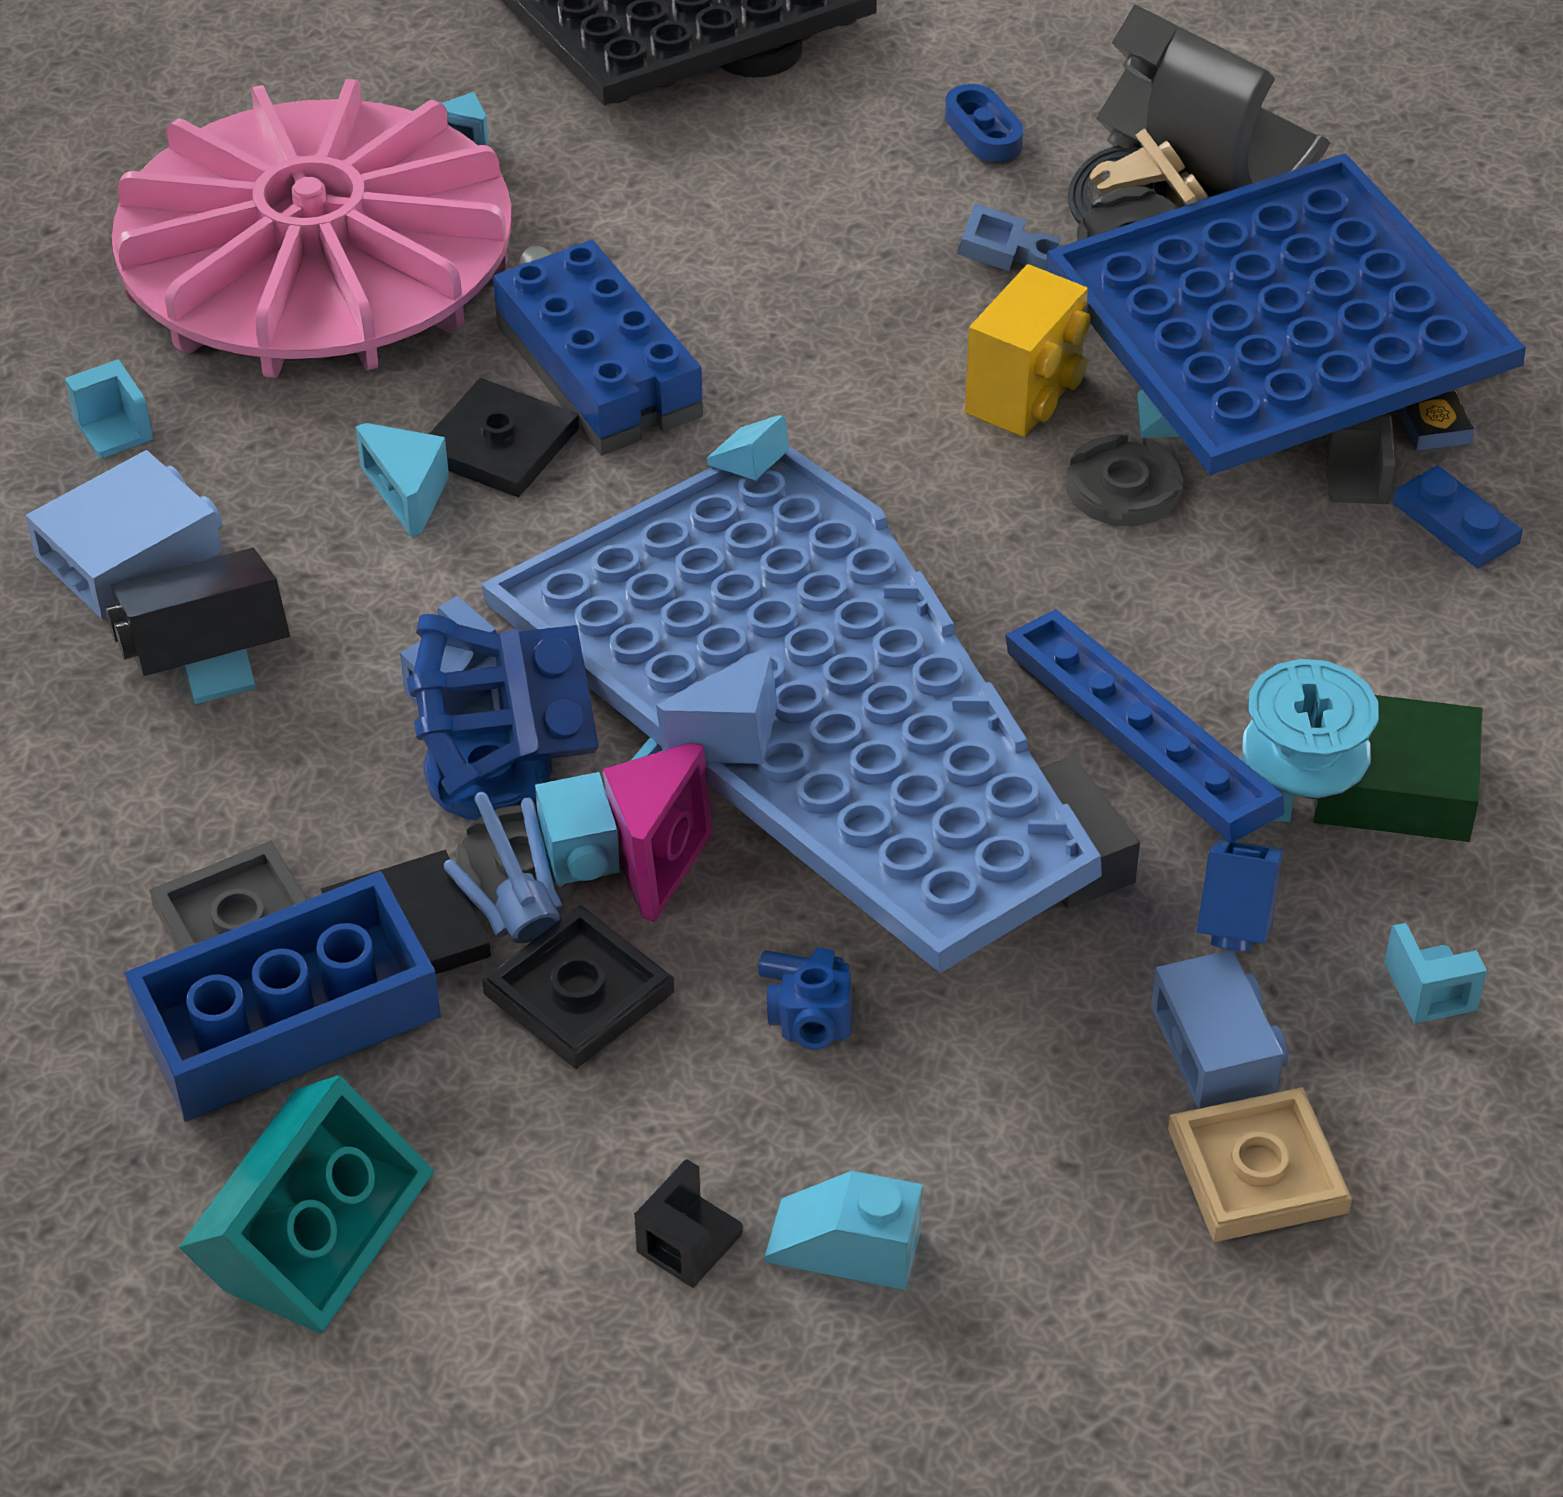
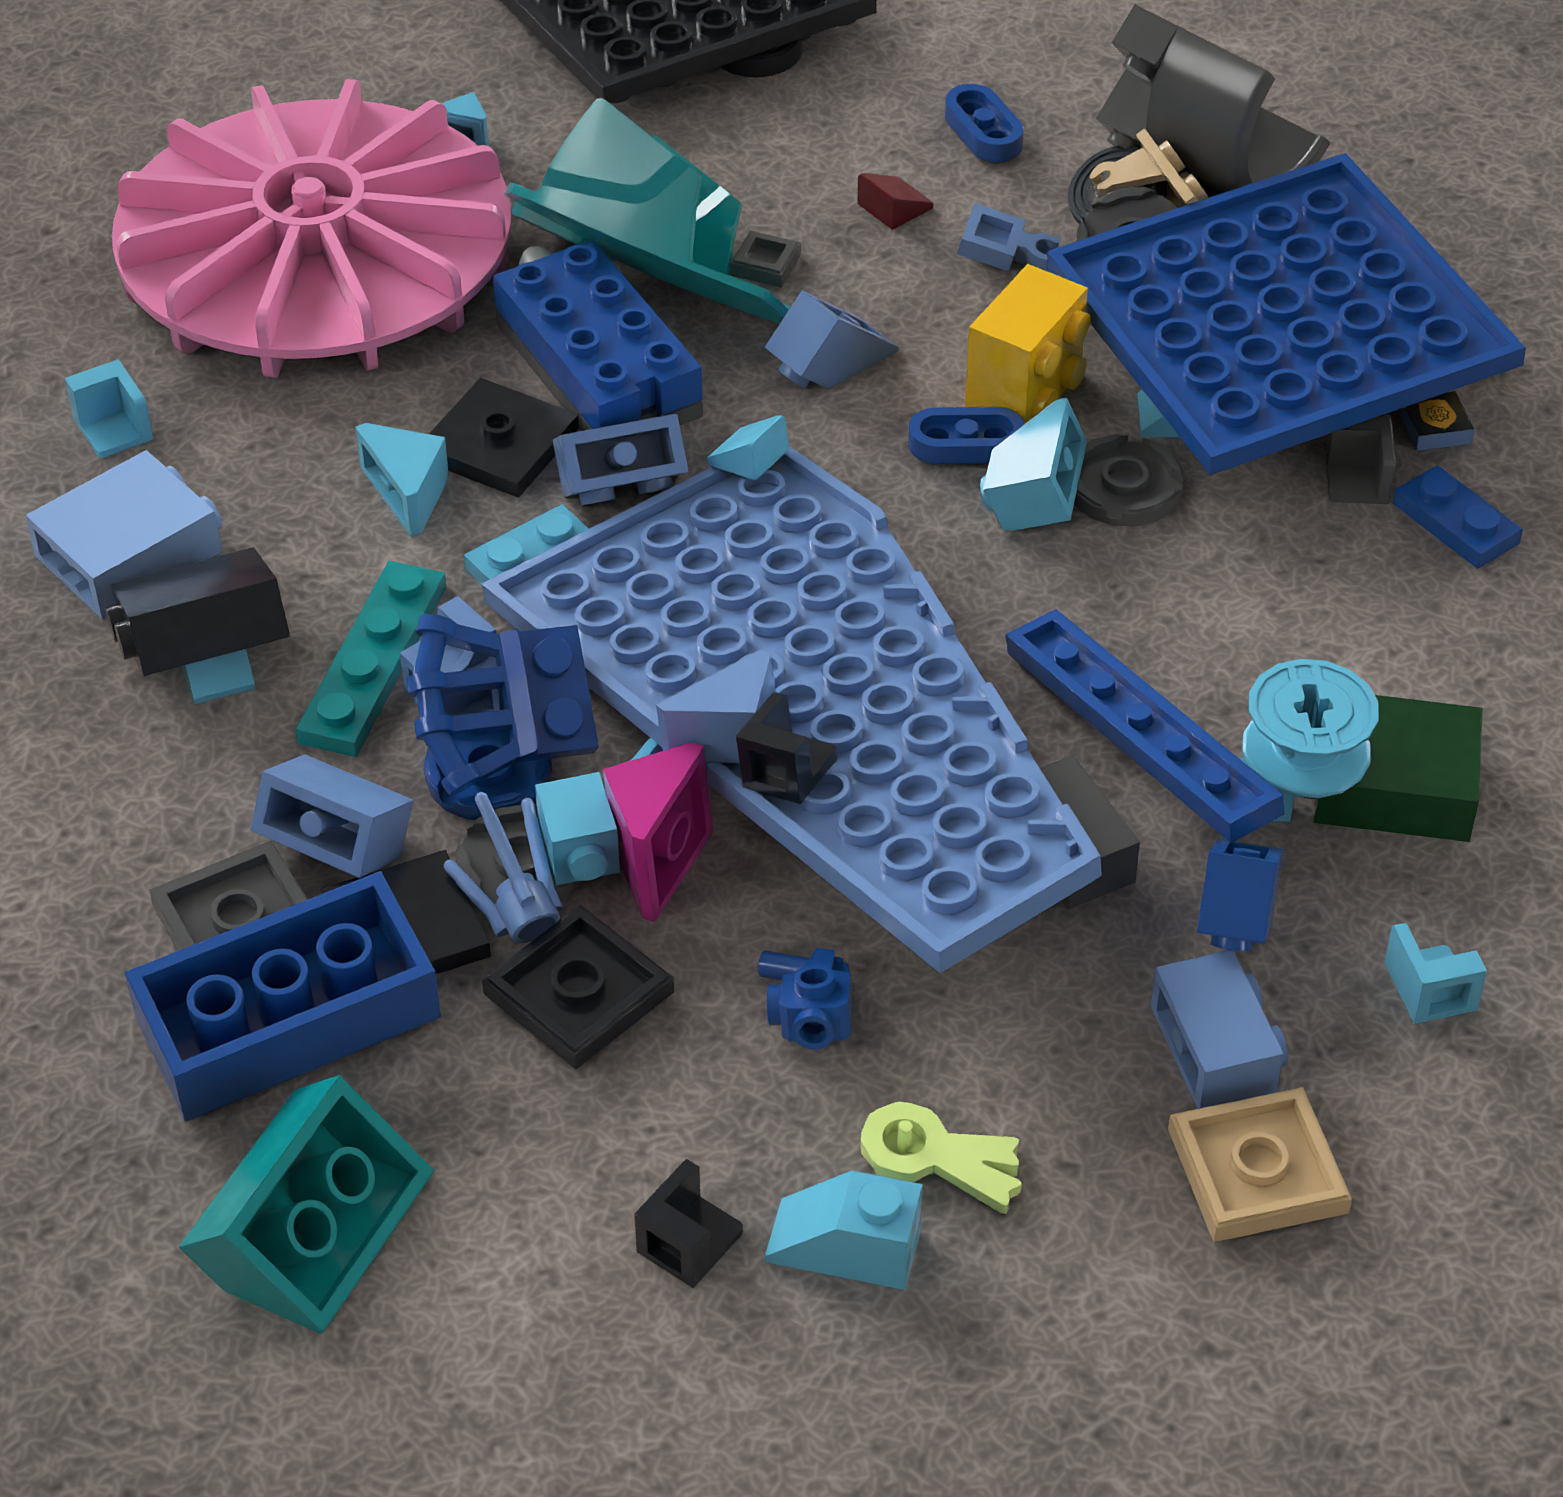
(331, 815): none -> medium blue brick
(370, 659): none -> teal plate
(522, 543): none -> medium azure plate
(619, 456): none -> medium blue brick
(643, 209): none -> teal piece
(765, 259): none -> dark grey tile
(777, 759): none -> black panel
(825, 343): none -> medium blue slope
(890, 199): none -> dark red slope
(911, 1142): none -> yellowish green piece
(960, 433): none -> blue plate
(1036, 470): none -> medium azure slope

